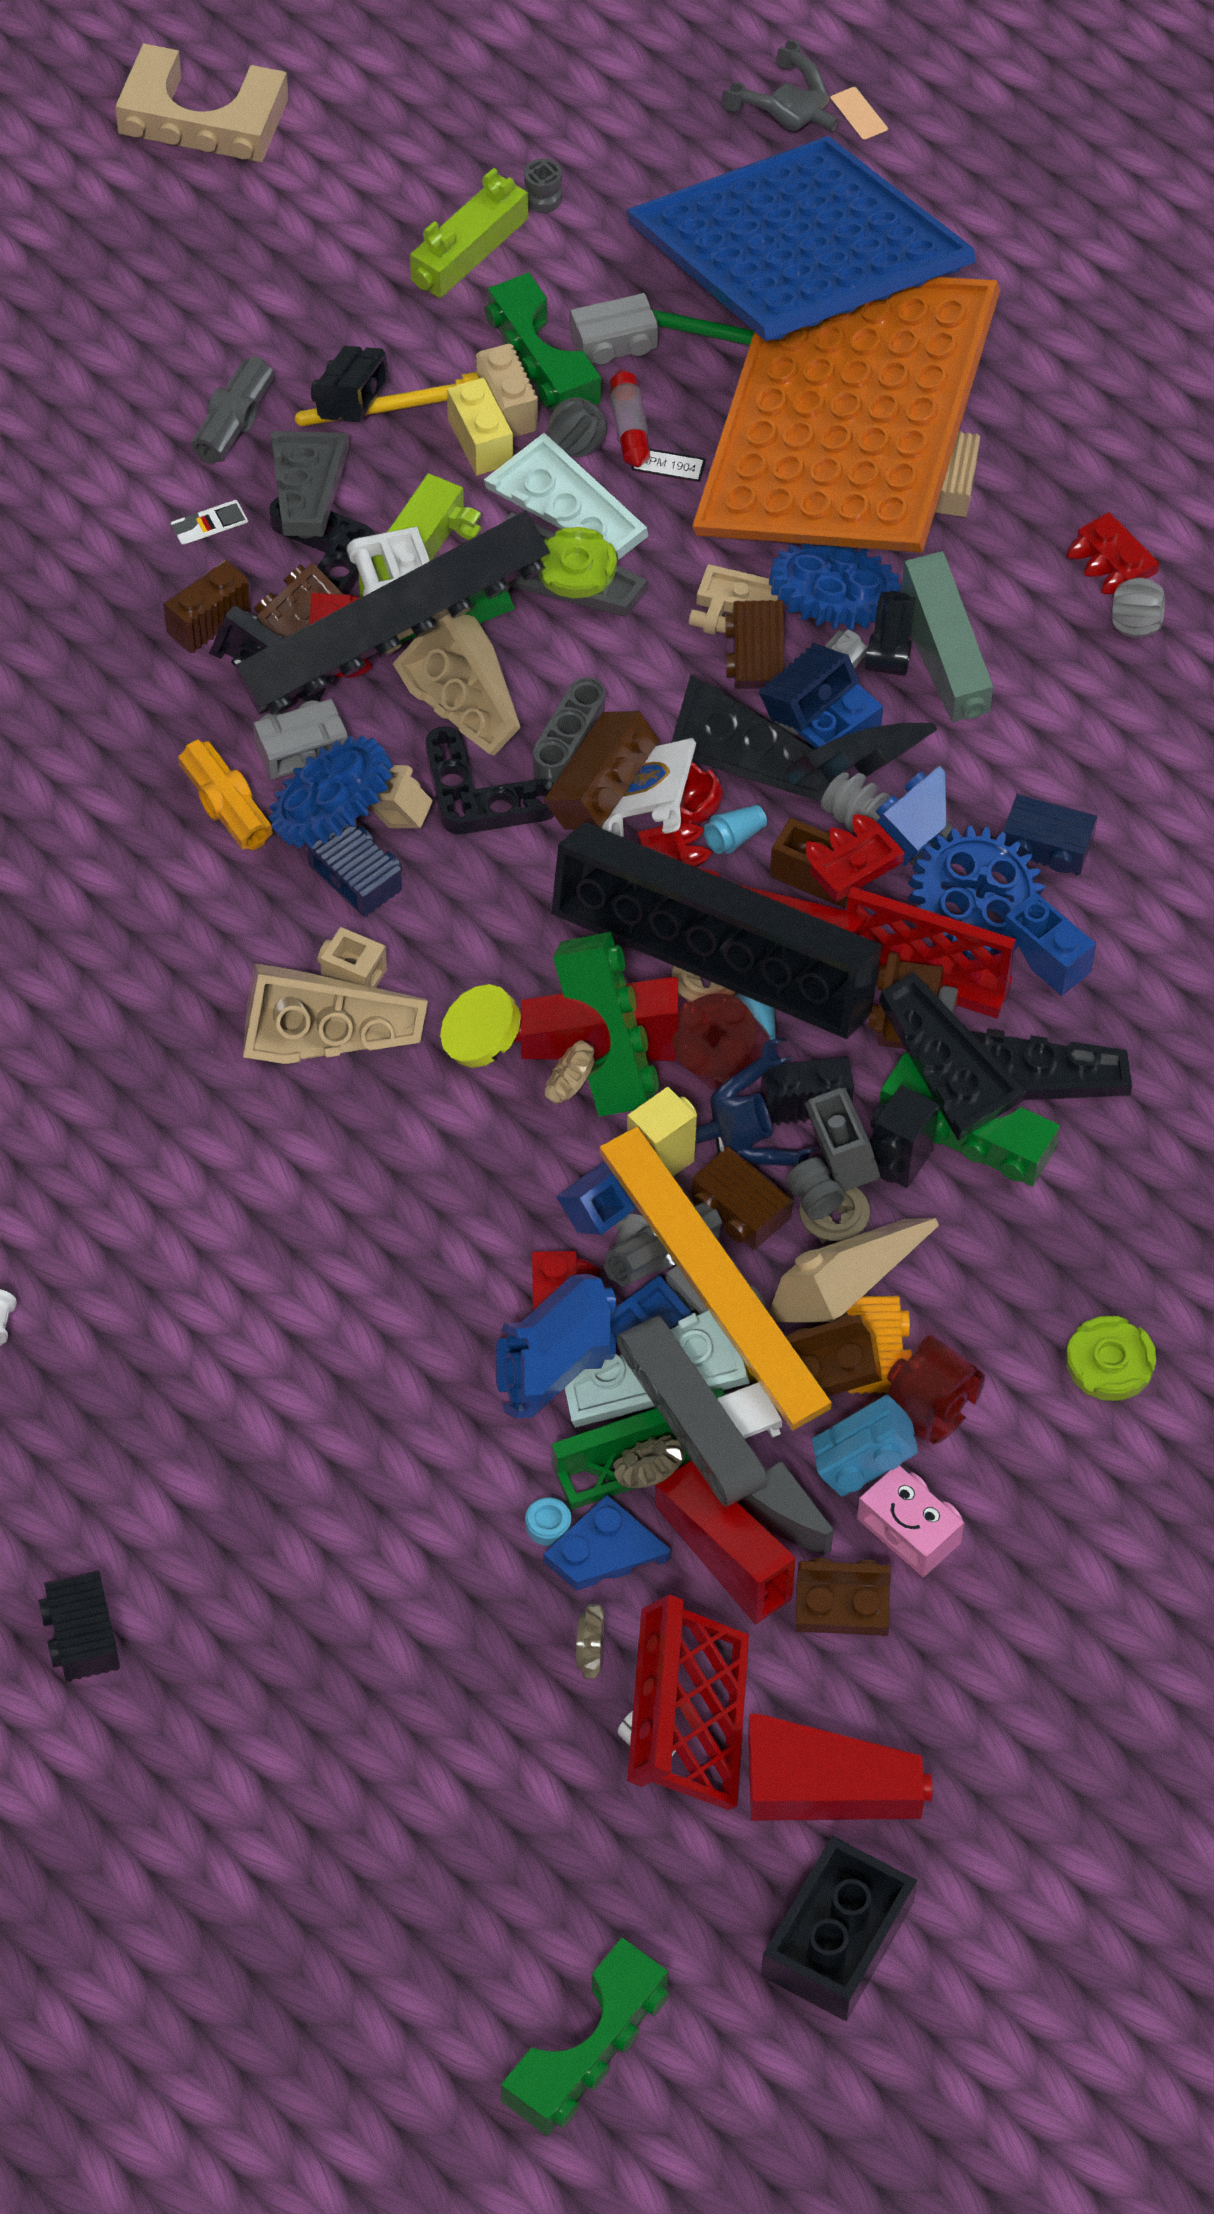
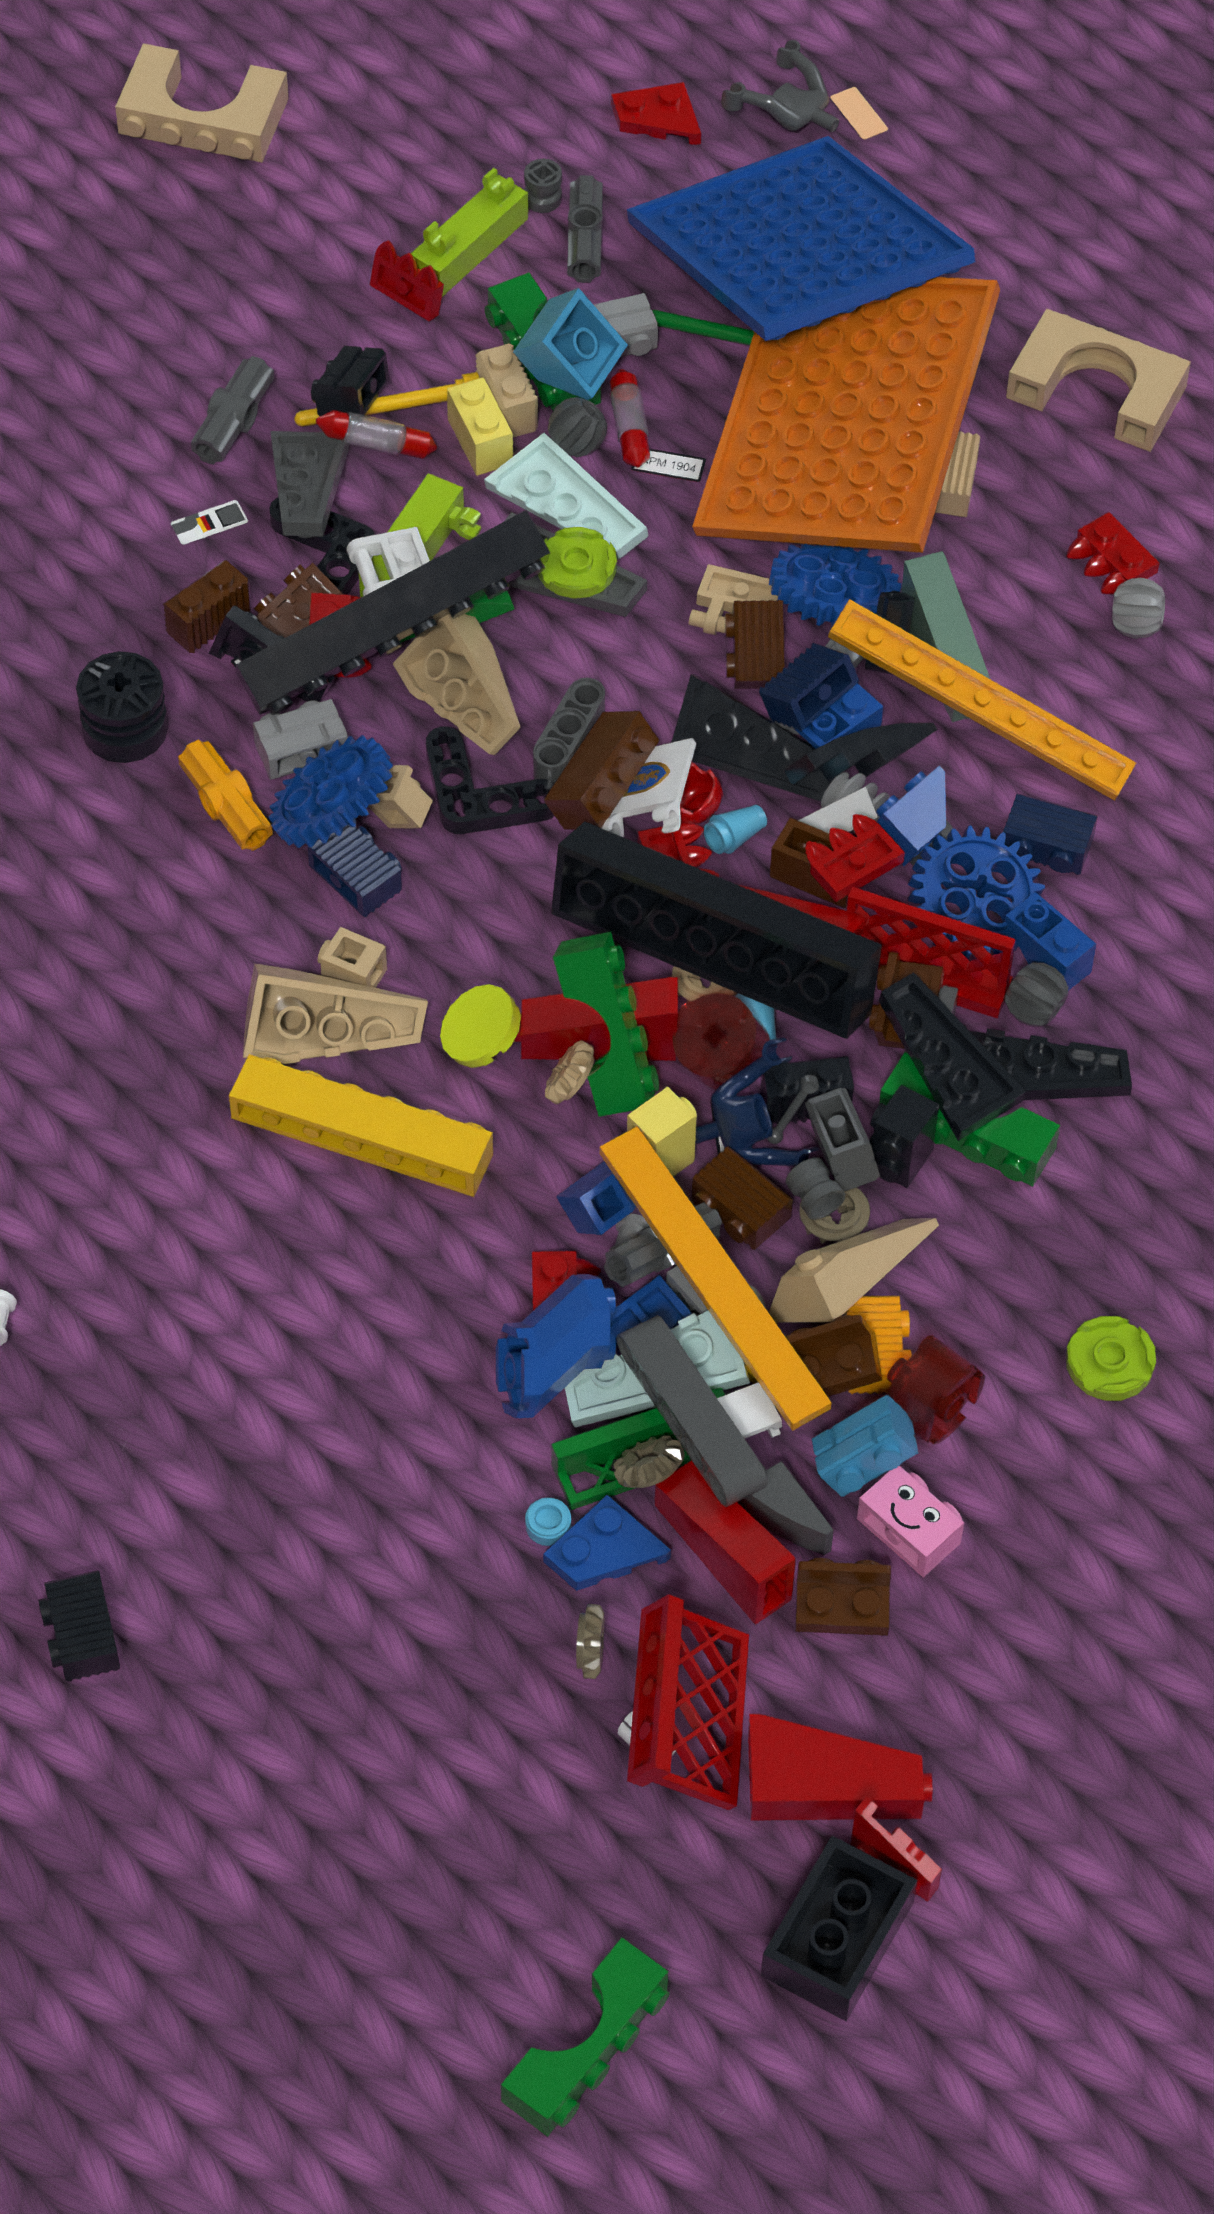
(122, 707): none -> black wheel
(361, 1124): none -> yellow brick
(376, 434): none -> piece
(405, 282): none -> red plate
(571, 345): none -> dark azure slope
(585, 229): none -> dark grey piece
(657, 112): none -> red wing
(809, 1085): none -> dark grey hinge
(841, 812): none -> white sticker
(894, 1849): none -> red wing
(981, 699): none -> light orange tile
(1036, 994): none -> dark grey piece
(1068, 345): none -> tan arch

